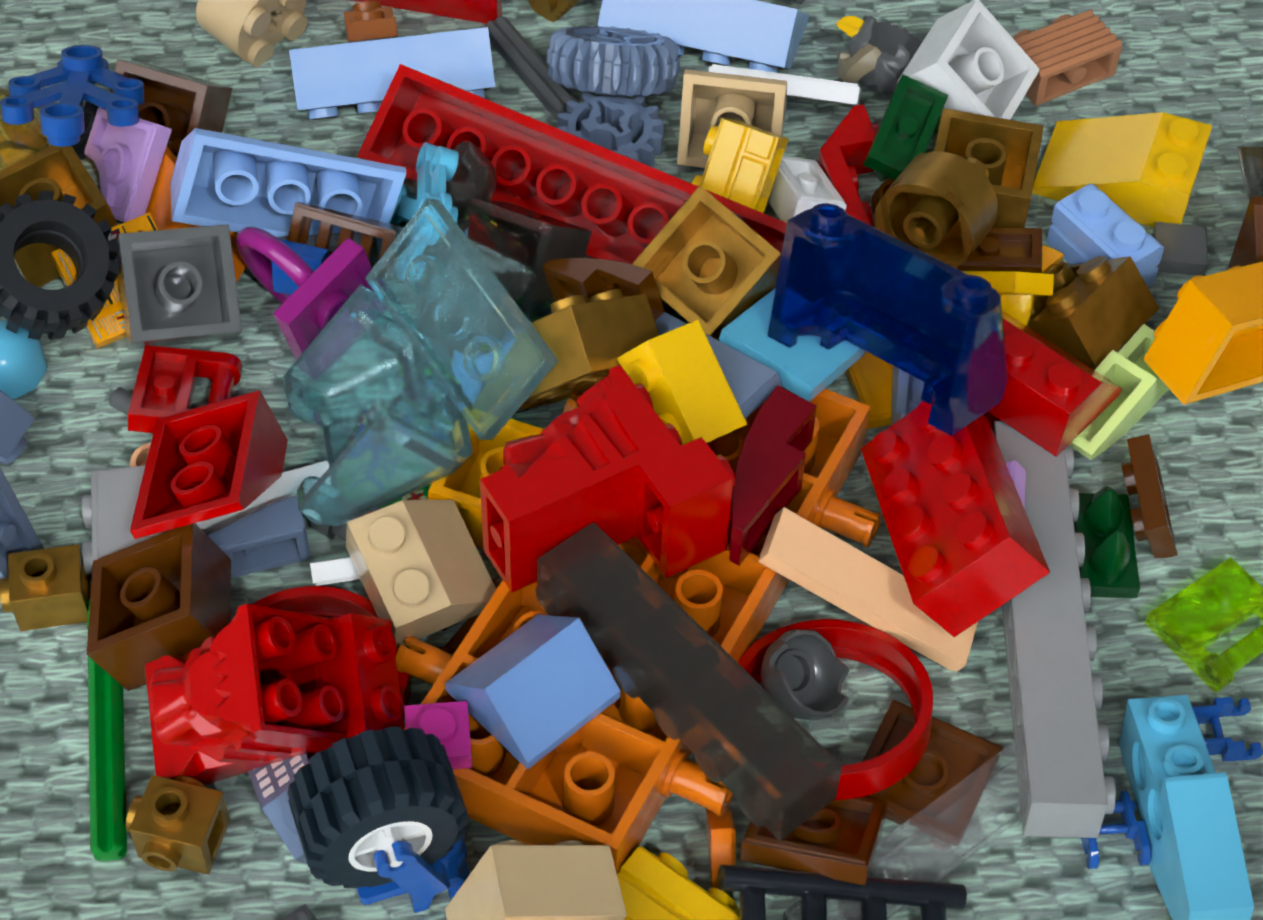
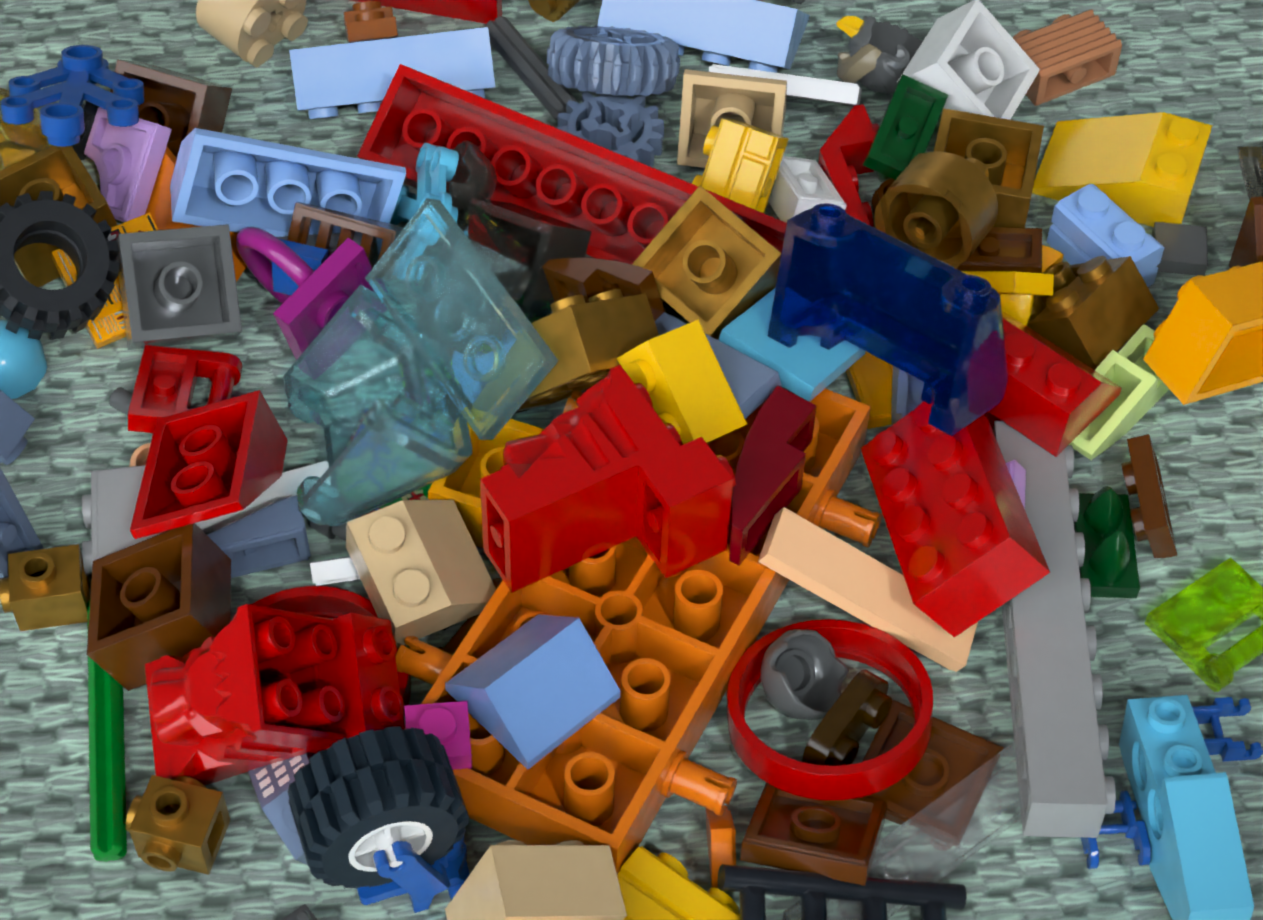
(689, 682): clear smoke brick -> none
(858, 707): none -> dark brown plate

